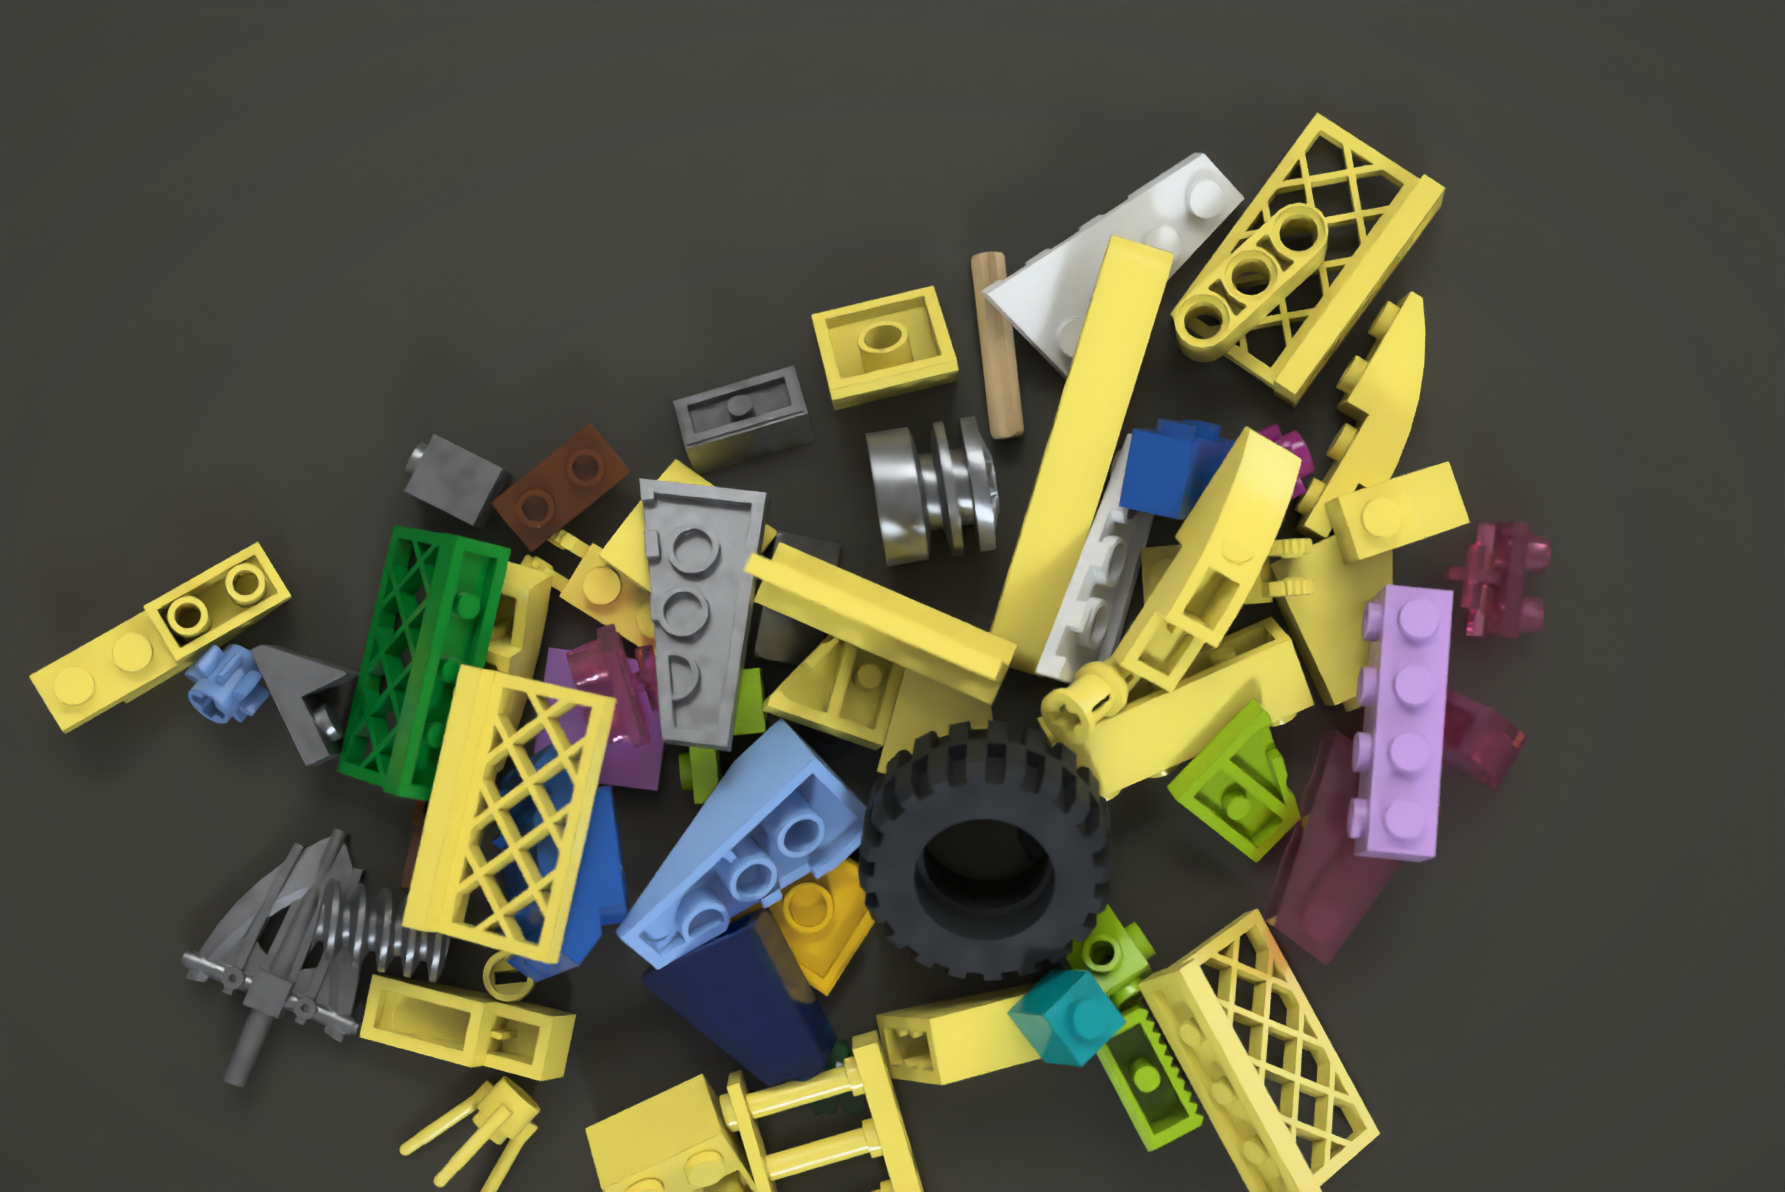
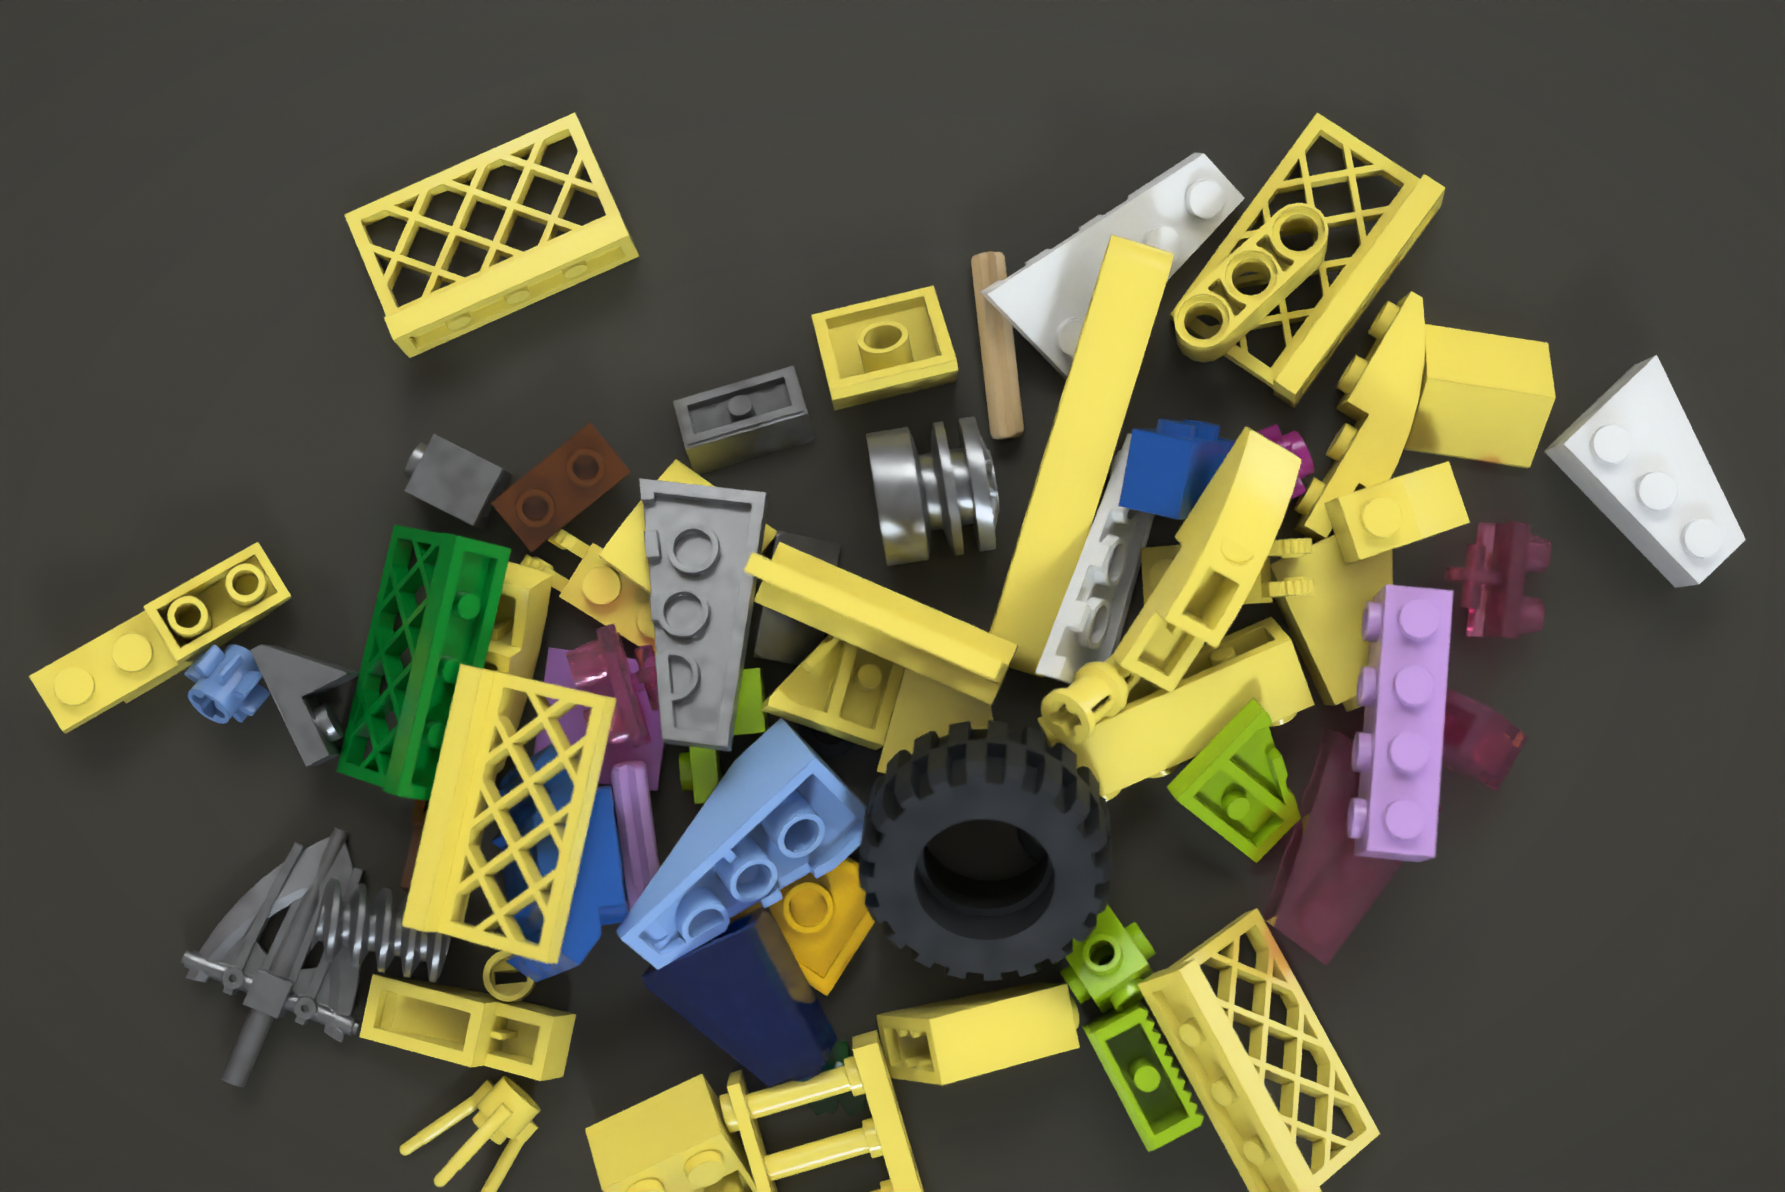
(497, 286): none -> light yellow fence
(635, 826): none -> lavender axle
(1066, 1017): teal brick -> none
(1482, 397): none -> light yellow slope
(1650, 475): none -> white wedge

